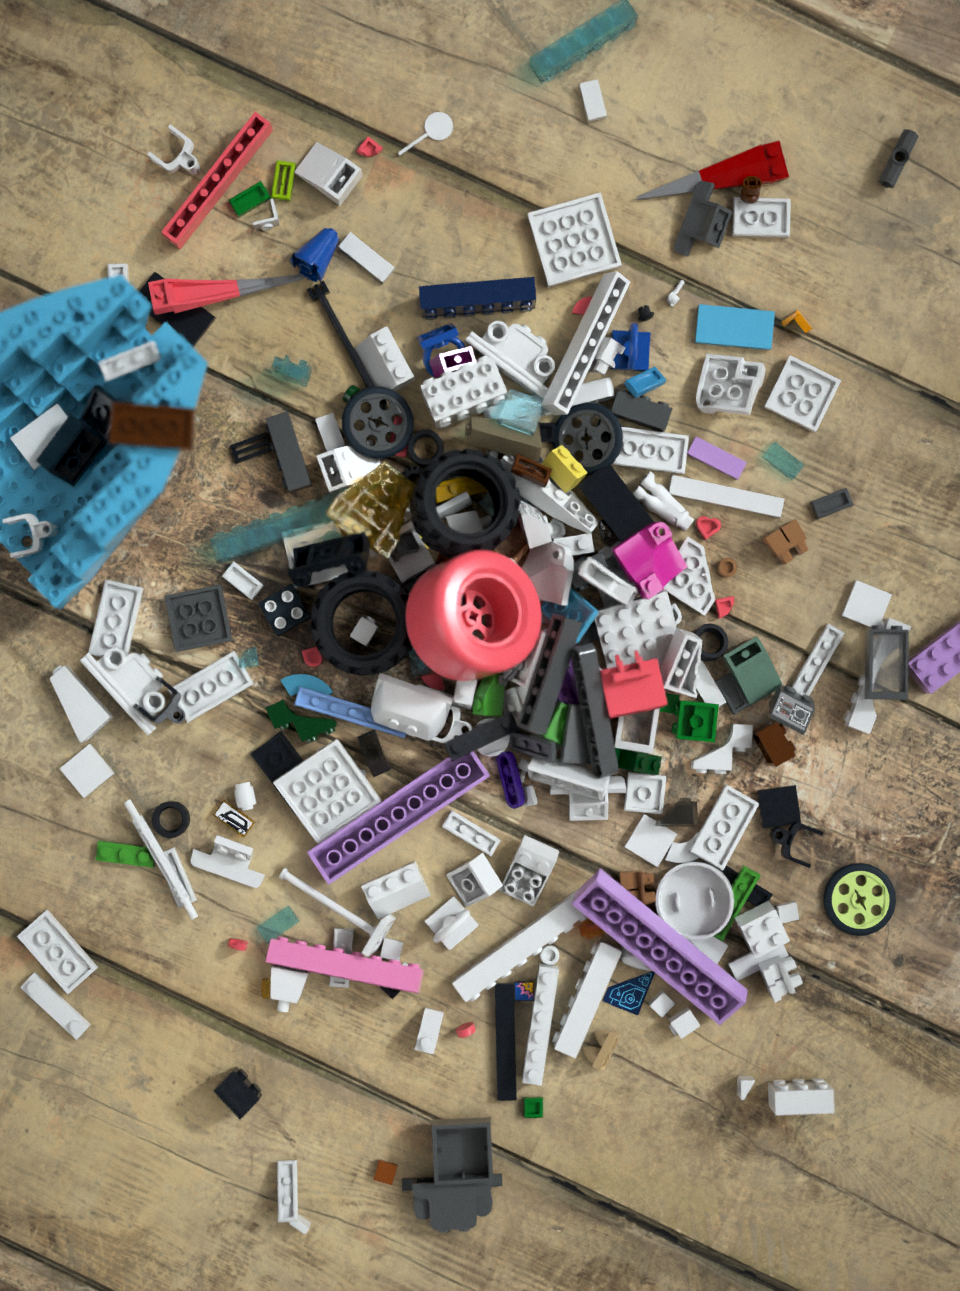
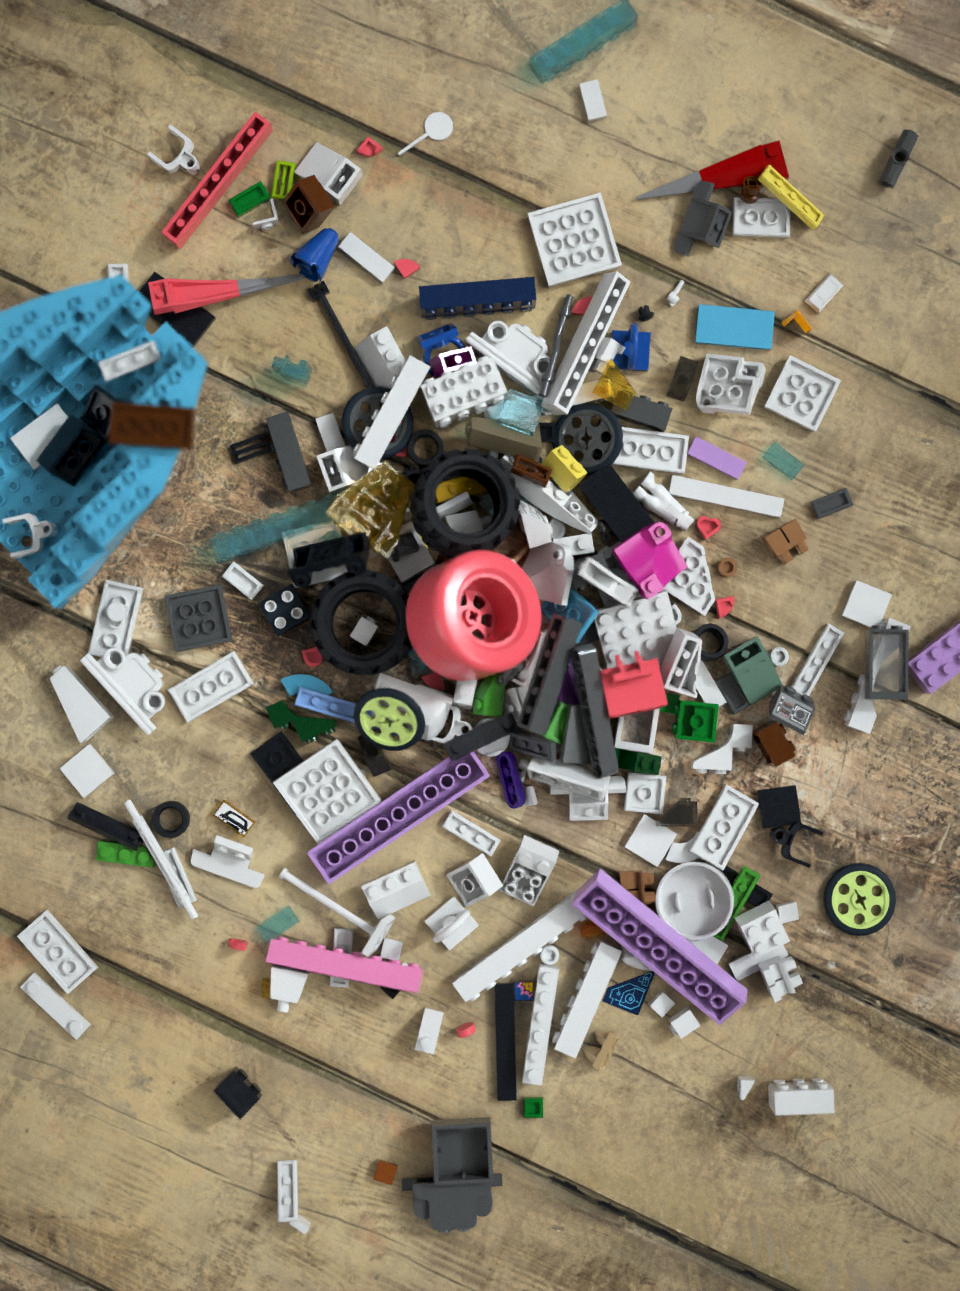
(105, 826): none -> black plate
(117, 611): none -> white tile
(169, 710): black piece -> none
(245, 796): white brick -> none
(249, 658): clear light blue tile -> none
(308, 204): none -> reddish brown brick
(350, 392): dark green tile -> none
(392, 411): none -> white brick
(395, 698): none -> wedge
(406, 267): none -> coral tile
(564, 314): none -> dark grey bar
(614, 386): none -> clear yellow wing
(645, 382): dark azure tile -> none
(682, 378): none -> clear smoke slope
(779, 656): none -> white tile
(791, 197): none -> light yellow tile
(823, 293): none -> white tile

